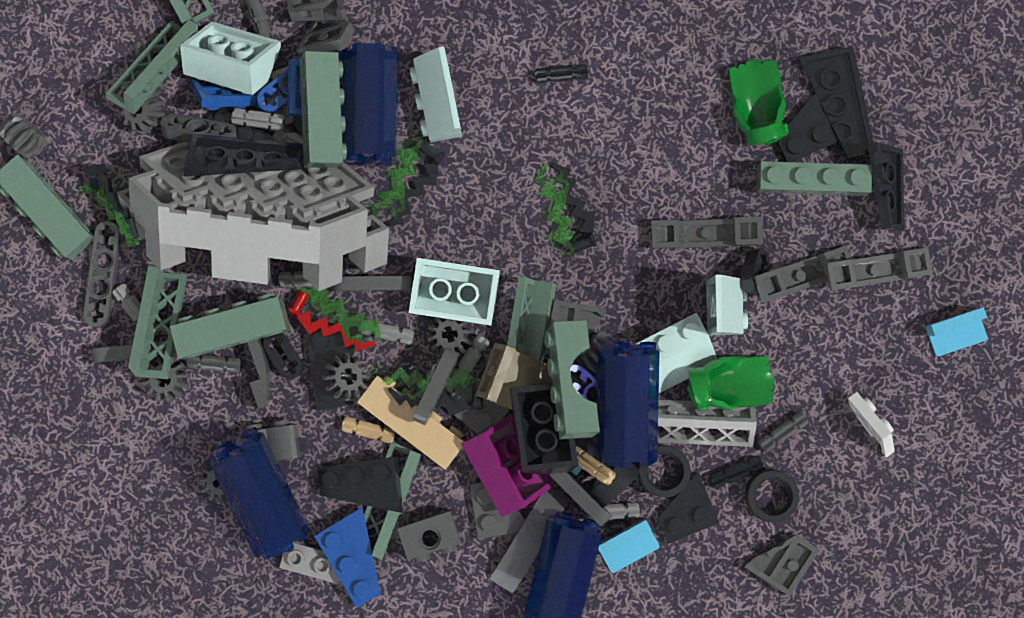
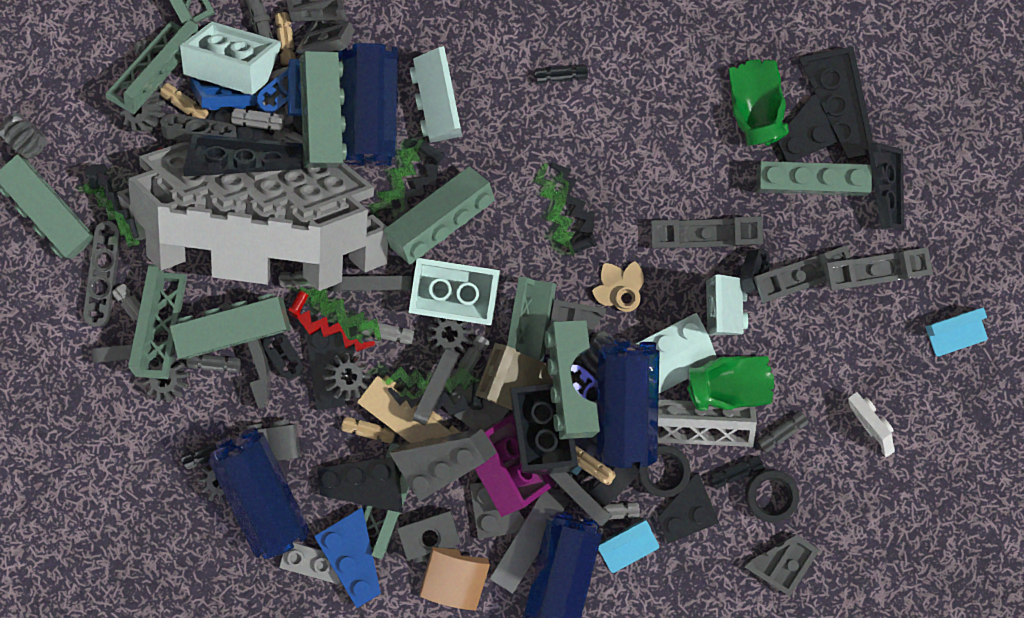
(183, 102): none -> tan axle
(201, 456): none -> black axle
(285, 36): none -> tan axle
(439, 215): none -> sand green brick
(441, 460): none -> dark grey wedge
(454, 578): none -> medium nougat slope
(618, 282): none -> tan plate

